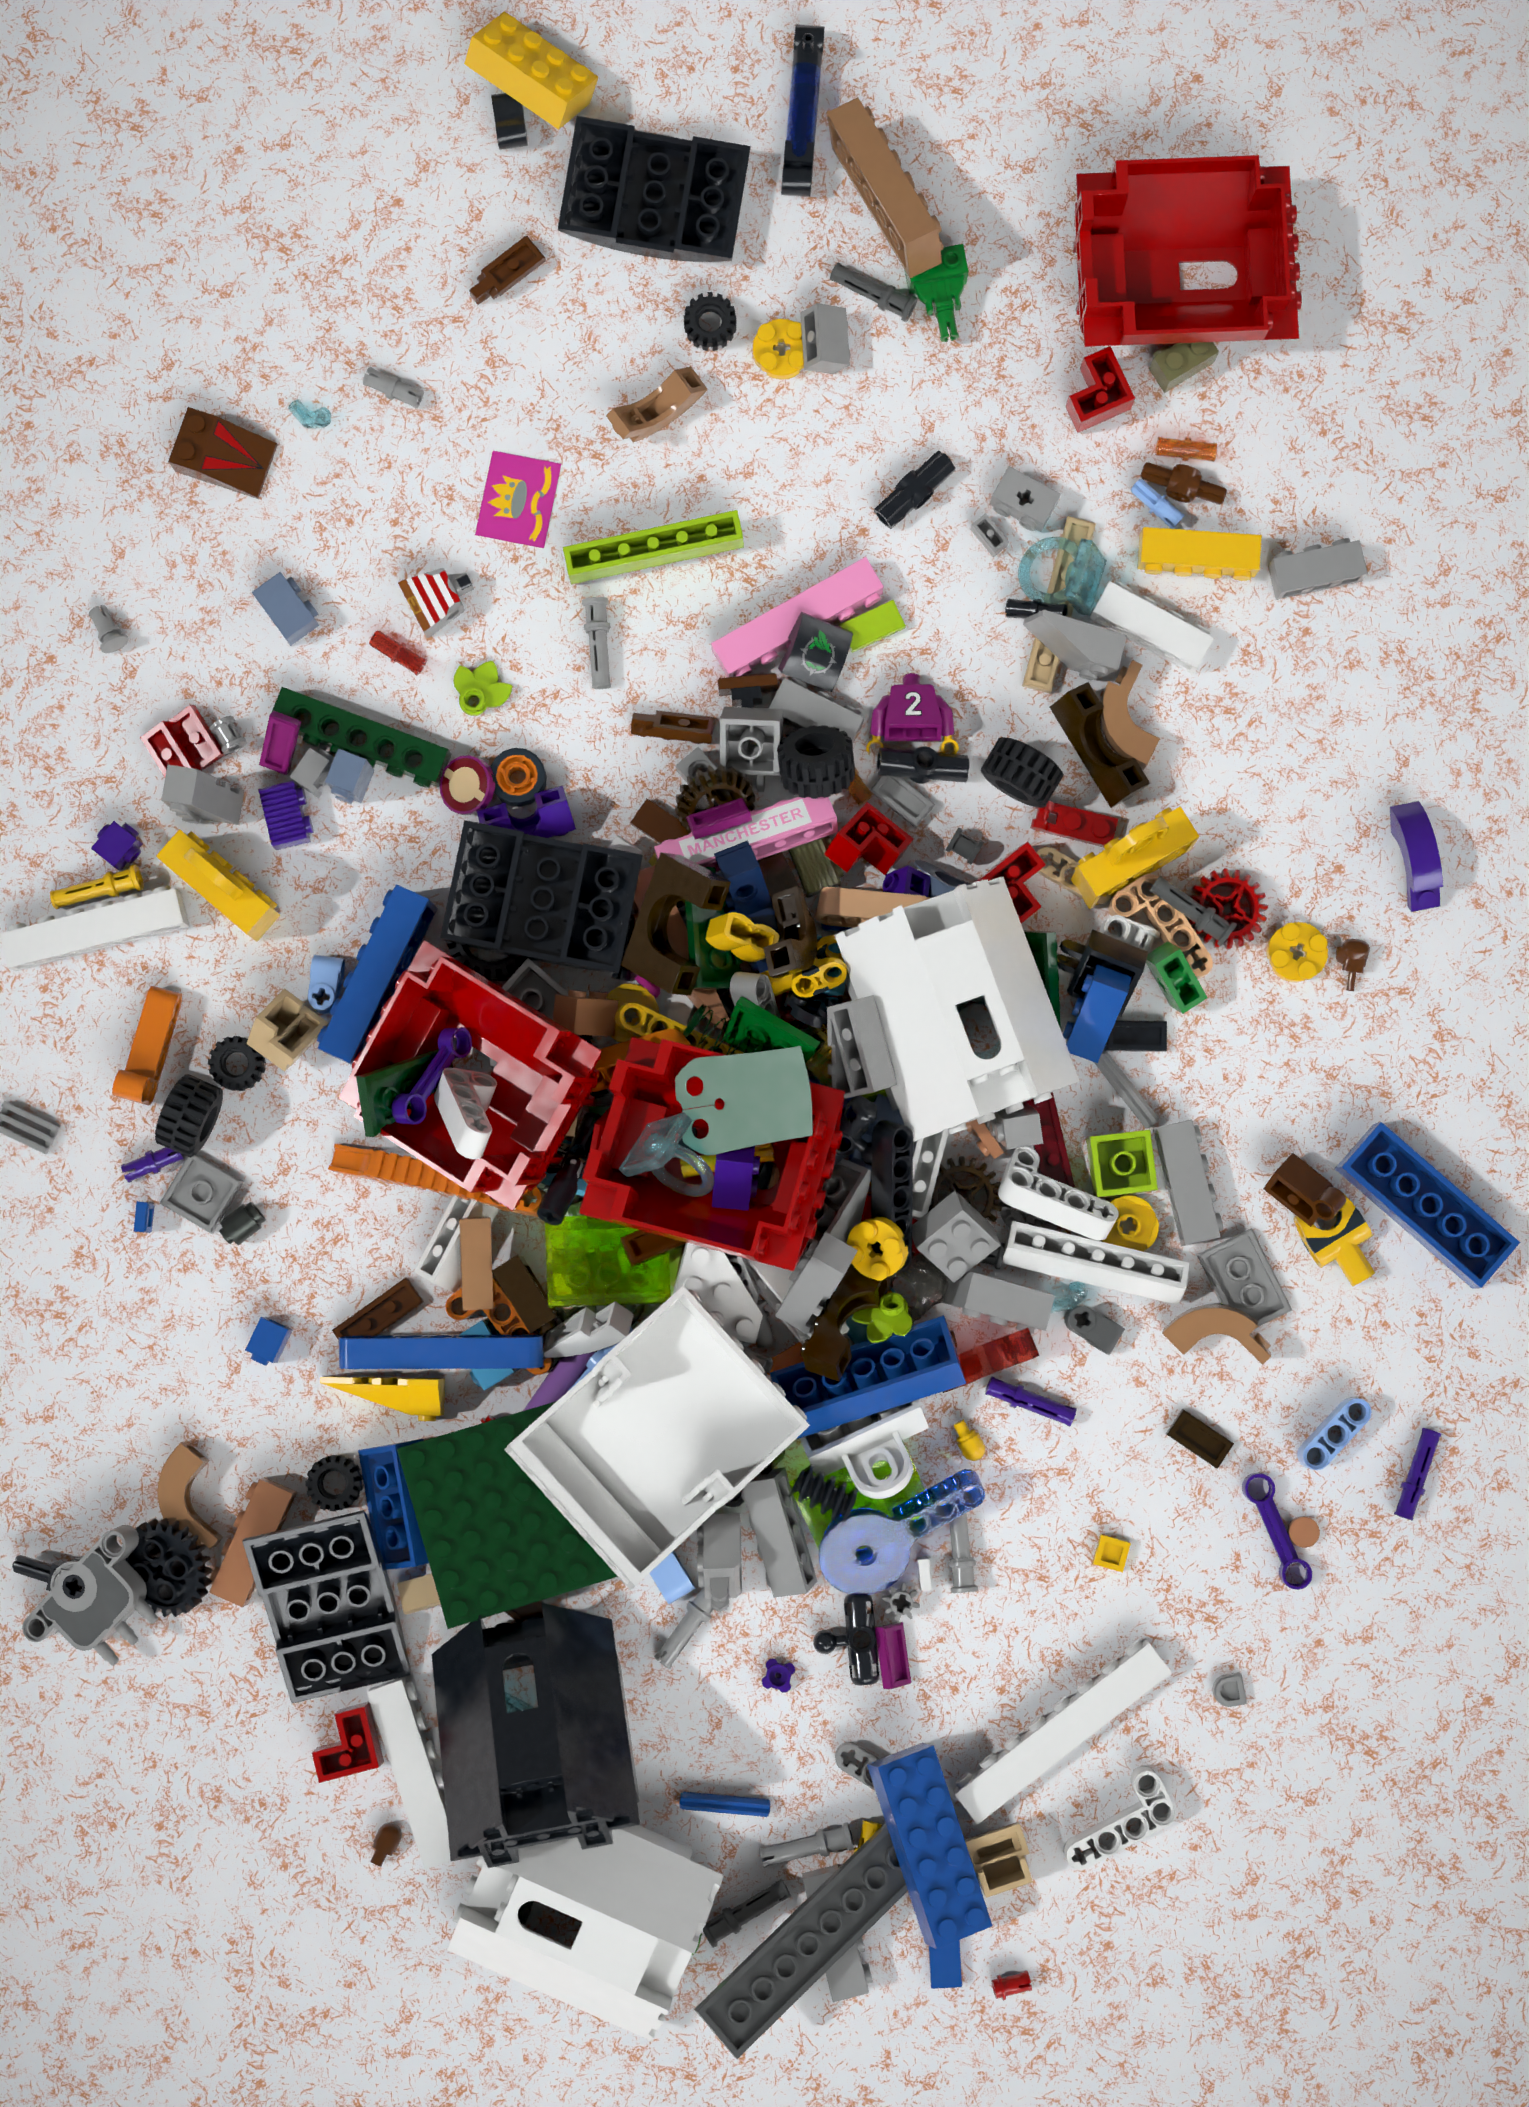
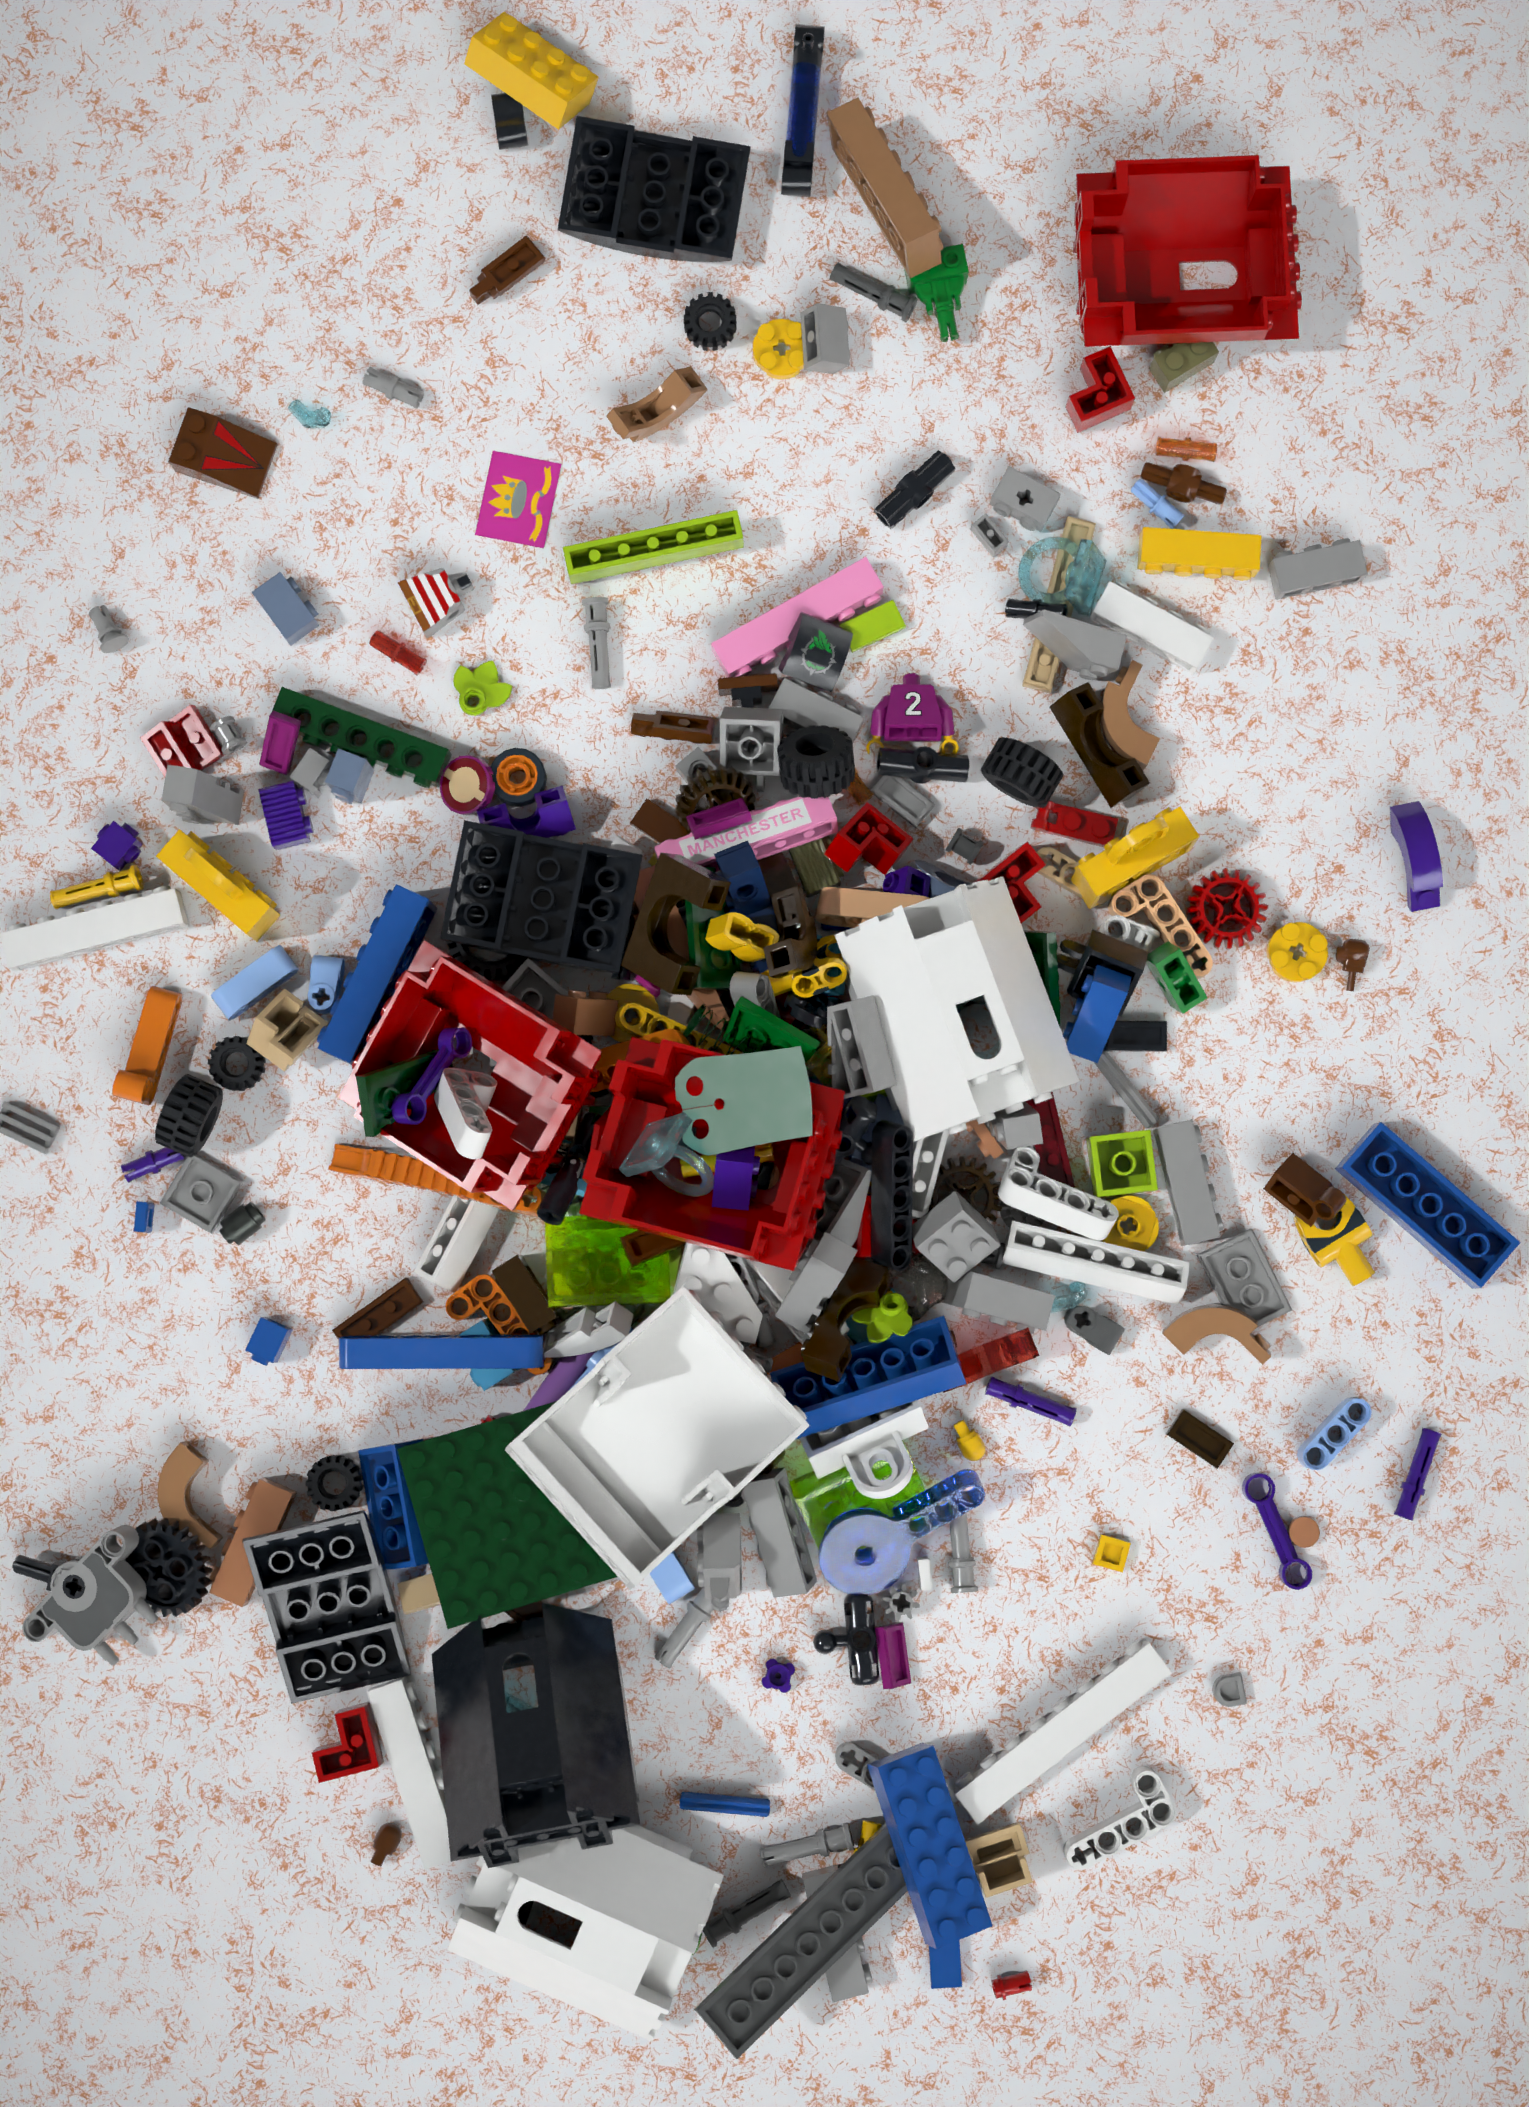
(254, 982): none -> light blue beam
(408, 1395): yellow wedge -> none
(476, 1263): medium nougat tile -> none
(824, 1493): black piece -> none
(889, 1236): yellow plate -> none
(1205, 918): dark grey pin -> none

